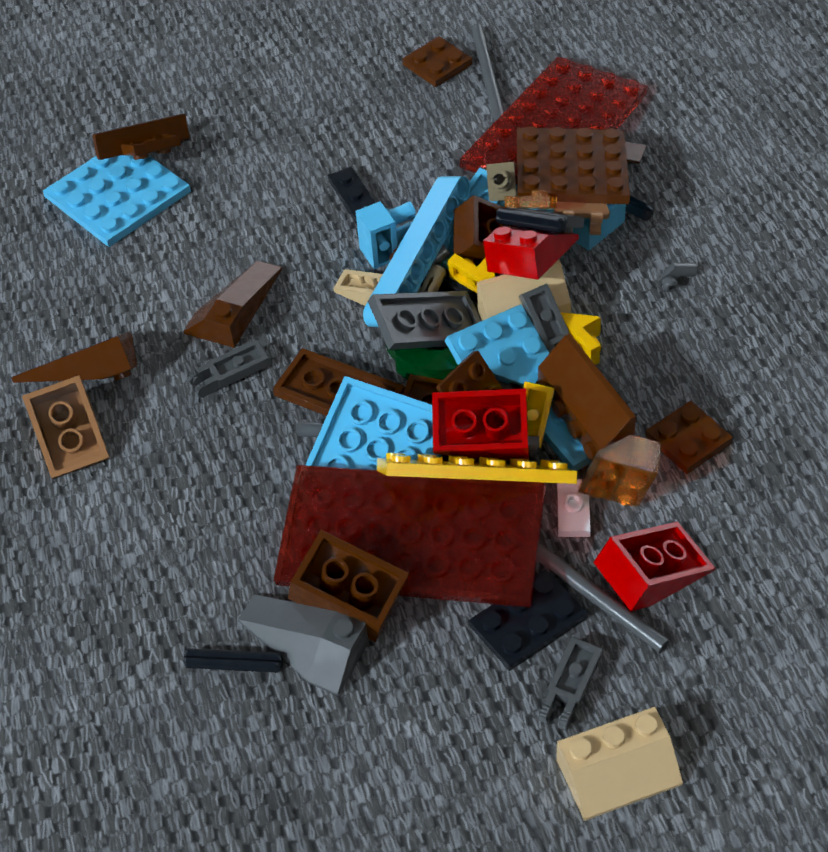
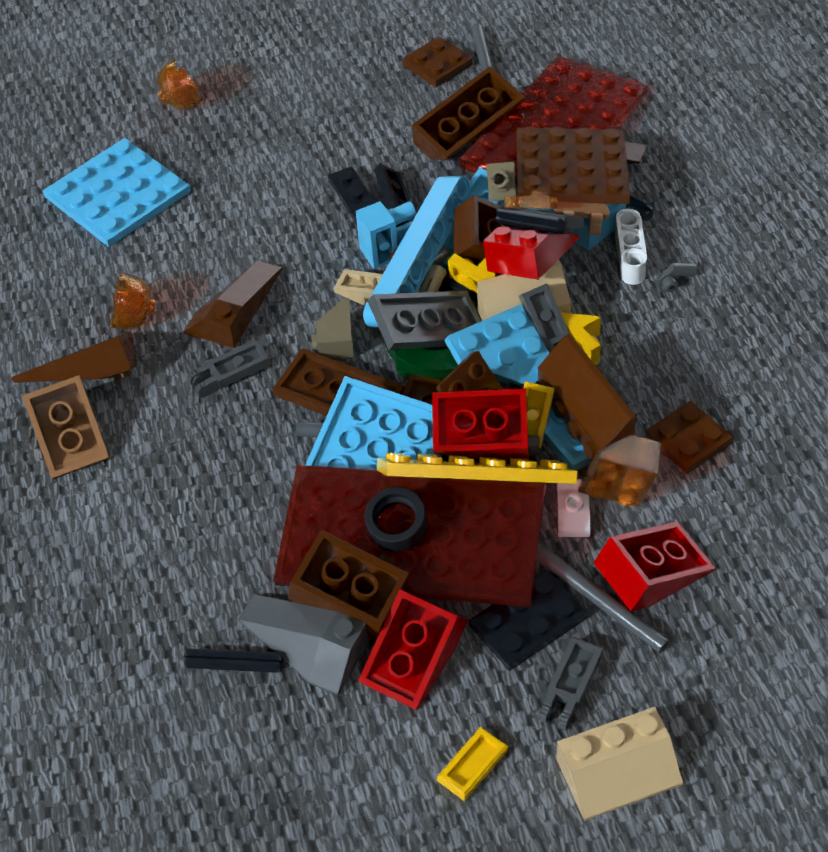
(131, 303): none -> clear orange cylinder
(142, 138): reddish brown bracket -> none
(177, 87): none -> clear orange cylinder
(335, 332): none -> dark tan slope
(386, 499): none -> black tyre
(391, 187): none -> black plate
(412, 649): none -> red slope
(465, 115): none -> reddish brown slope
(472, 763): none -> yellow tile
(630, 246): none -> white beam

